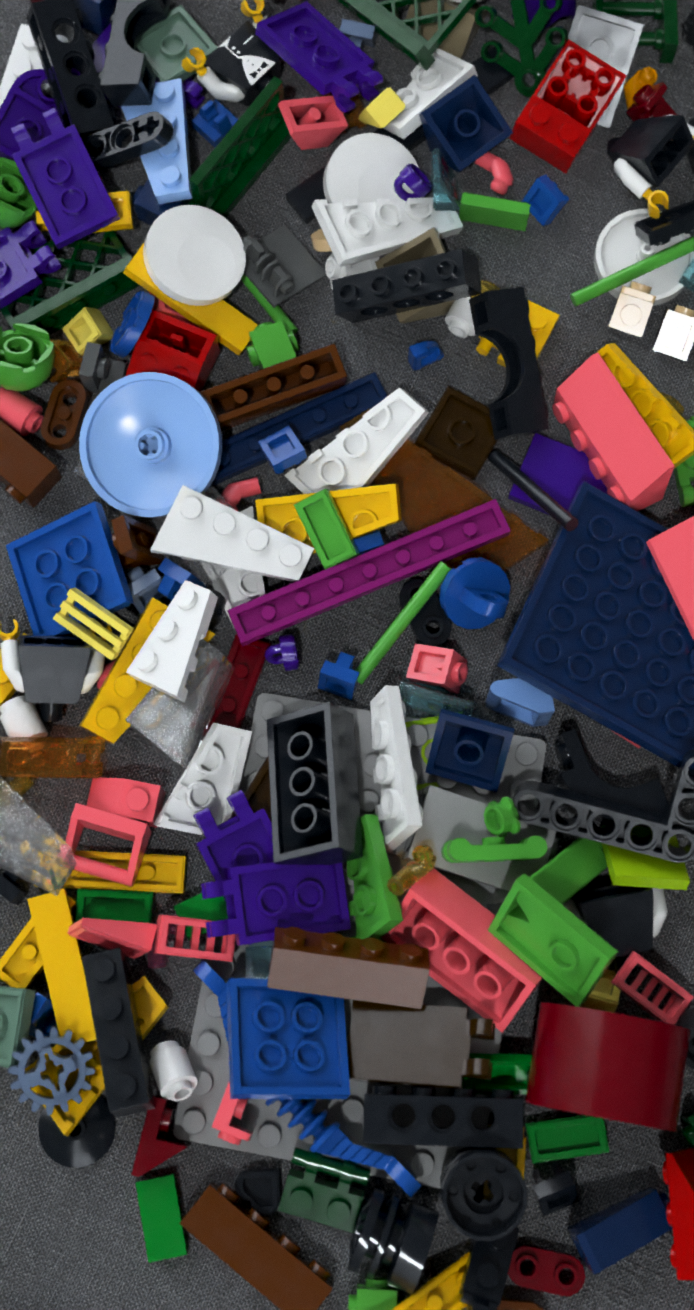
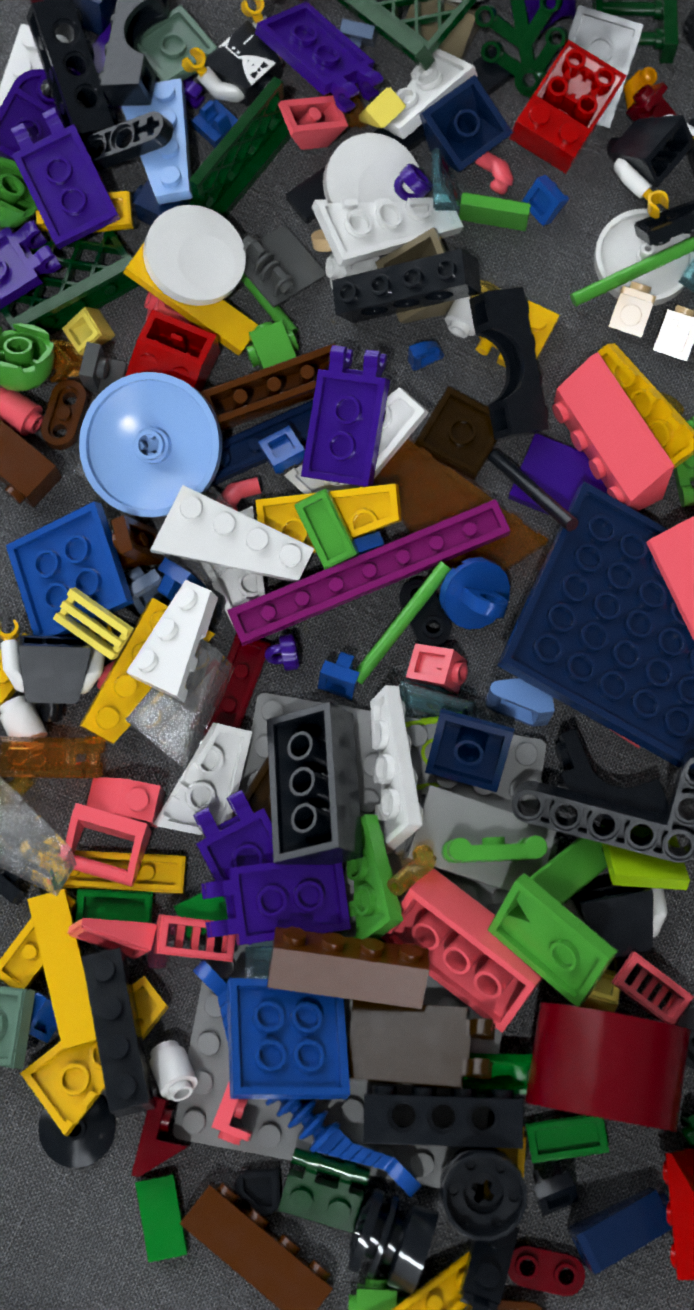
(33, 1077): sand blue gear -> none
(134, 321): blue tile -> none
(346, 419): none -> dark purple tile
(502, 817): bright green plate -> none

